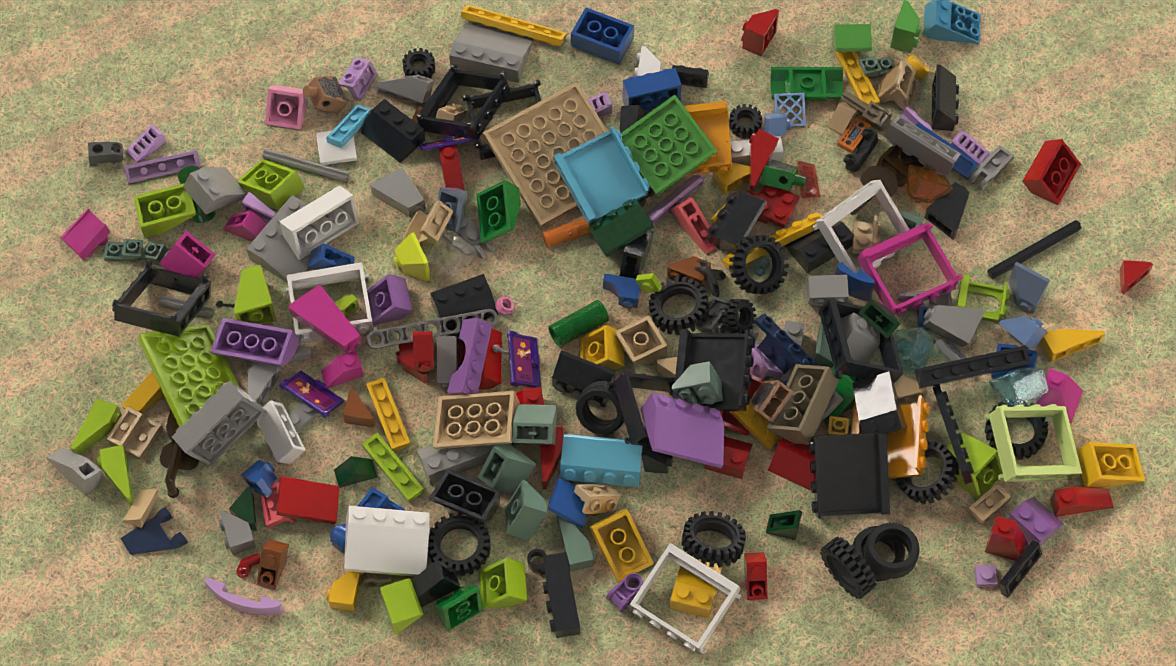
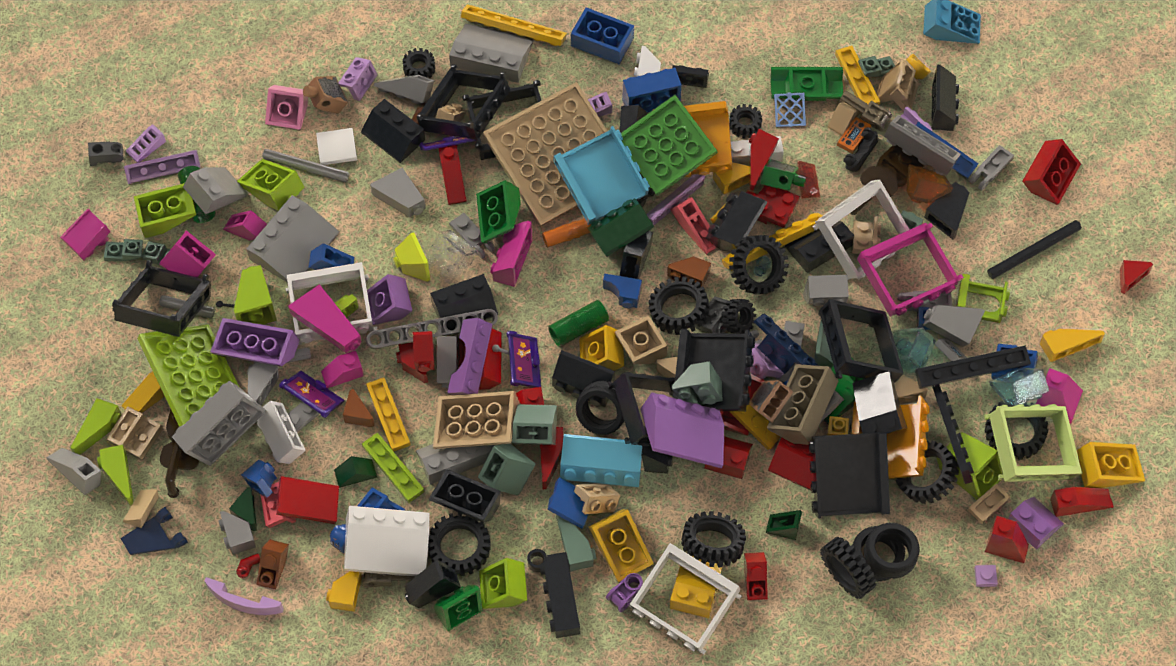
(252, 203): lavender slope -> none
(320, 221): white slope -> none
(348, 126): medium azure tile -> none
(401, 604): lime slope -> none
(429, 227): tan panel -> none
(456, 200): sand blue slope -> none
(504, 305): bright pink plate -> none
(512, 254): none -> dark pink slope
(525, 512): sand green slope -> none
(648, 283): lime plate -> none
(711, 276): dark grey piece -> none
(760, 31): red slope -> none
(776, 124): medium blue slope -> none
(852, 37): bright green slope -> none
(859, 284): blue slope -> none
(861, 337): light grey slope -> none
(880, 317): dark green slope -> none
(906, 29): bright green slope -> none
(968, 140): lavender slope -> none
(1020, 568): black tile -> none
(1025, 329): medium blue slope -> none
(1027, 287): sand blue slope -> none

